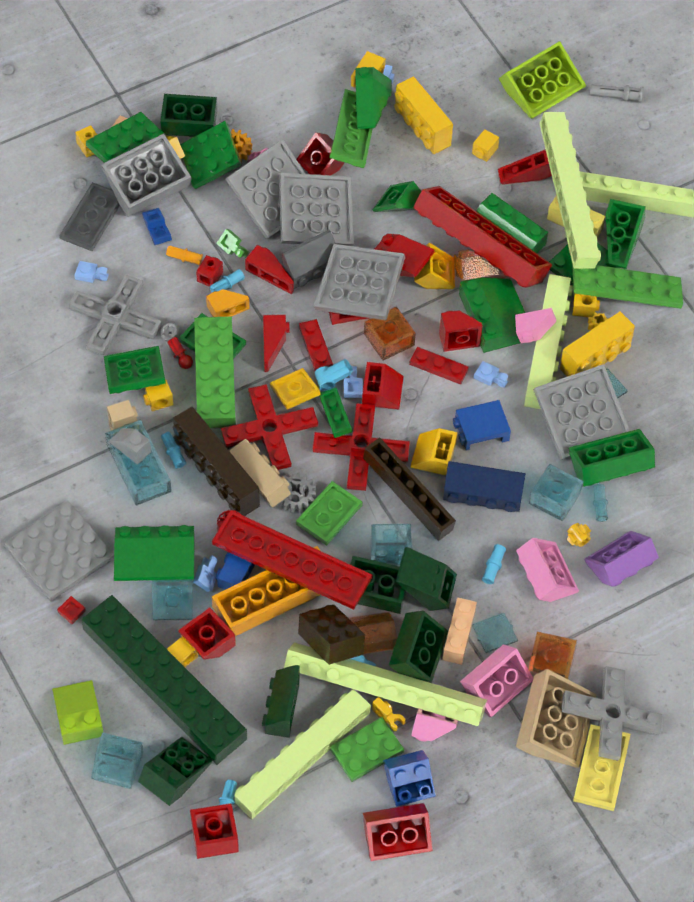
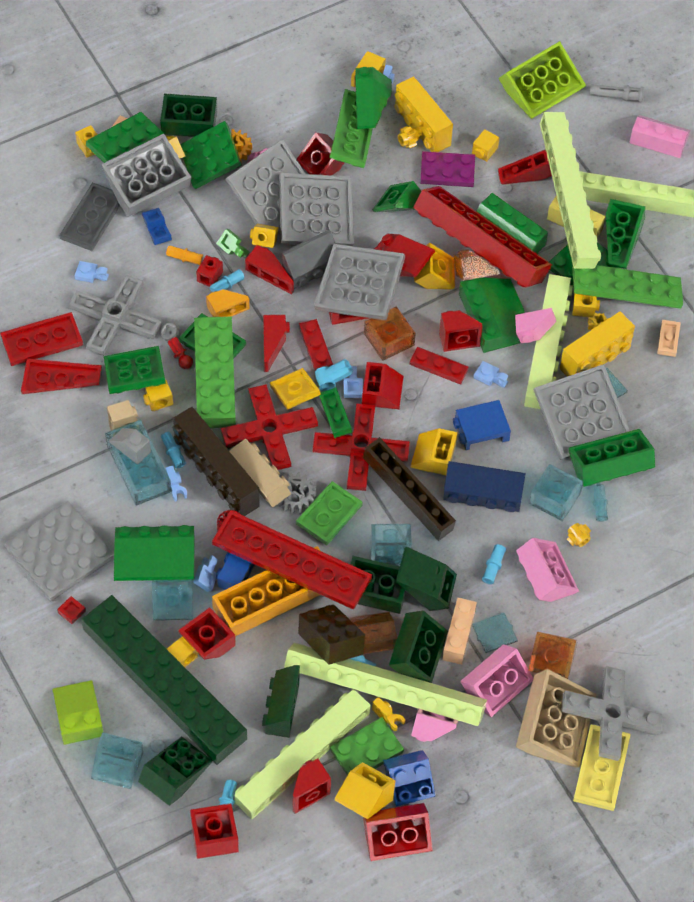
(41, 338): none -> red plate
(57, 375): none -> red wing
(175, 480): none -> light blue plate
(264, 235): none -> yellow brick
(311, 785): none -> red slope
(366, 790): none -> yellow slope
(408, 137): none -> yellow gear
(447, 169): none -> magenta plate
(622, 558): medium lavender slope -> none
(659, 136): none -> bright pink slope
(668, 338): none -> light nougat plate

